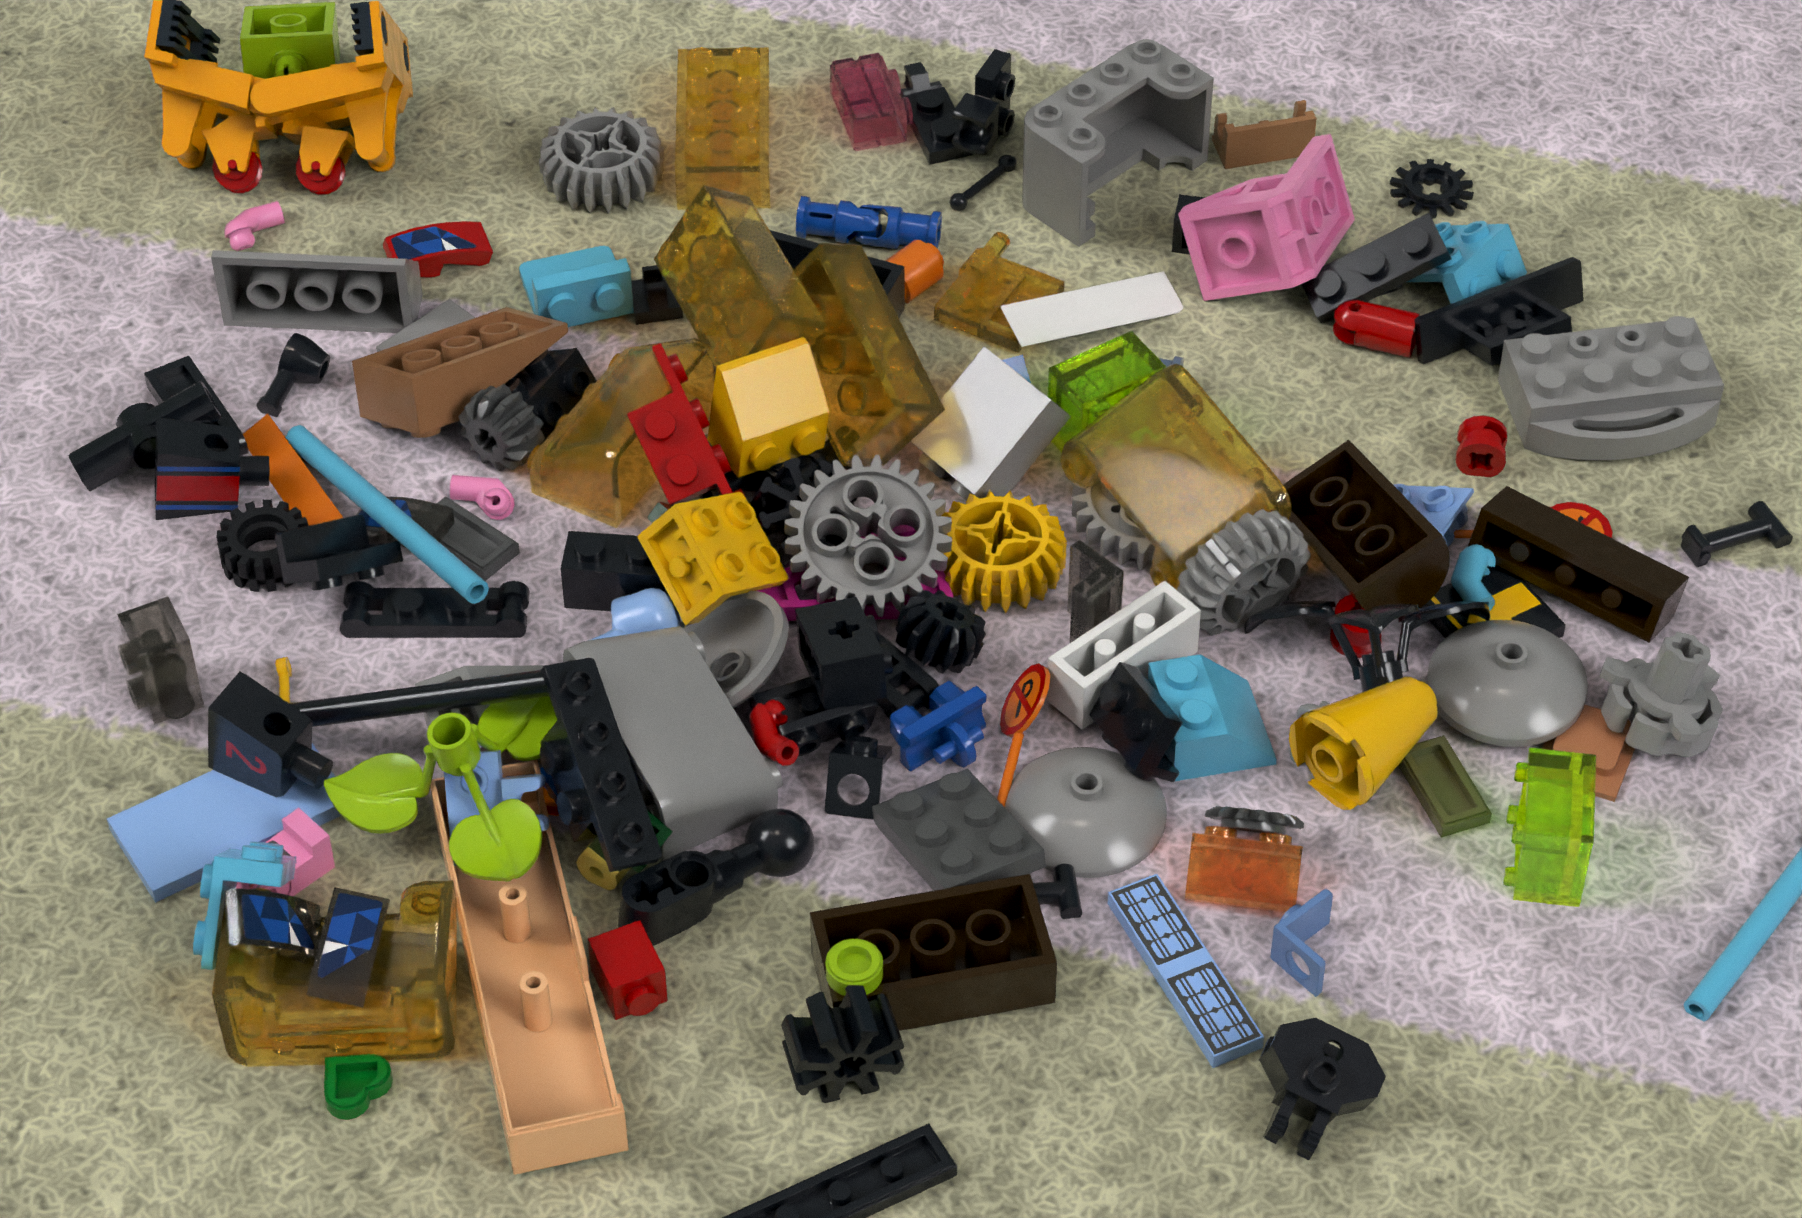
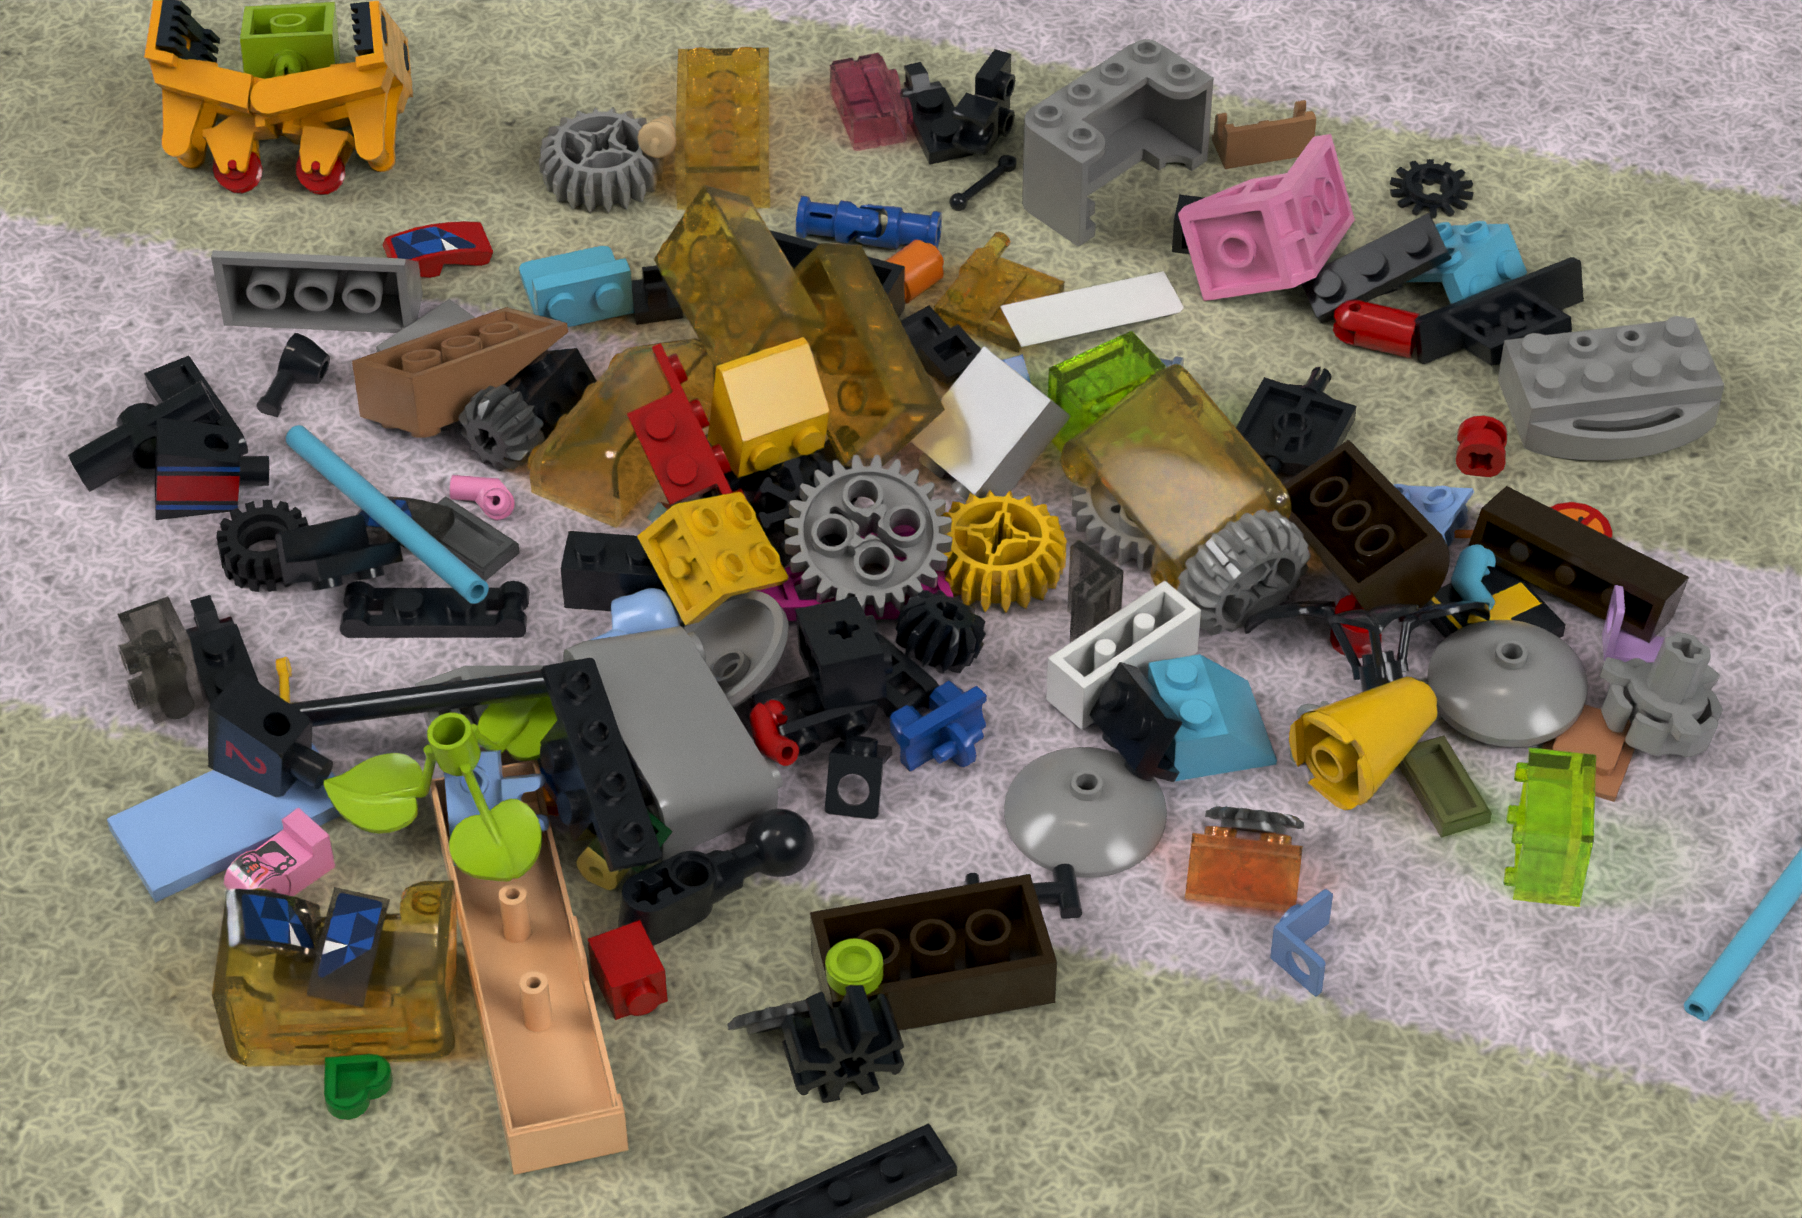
(216, 649): none -> black hinge
(252, 220): bright pink arm -> none
(254, 864): medium azure bracket -> none
(289, 473): orange sticker -> none
(657, 137): none -> tan hair
(768, 1018): none -> dark grey gear
(941, 349): none -> black slope
(957, 833): dark grey plate -> none
(1017, 715): orange piece -> none
(1185, 971): light blue tile -> none
(1295, 423): none -> black plate
(1317, 1078): black hinge -> none
(1620, 643): none -> lavender bracket
(1763, 524): black piece -> none

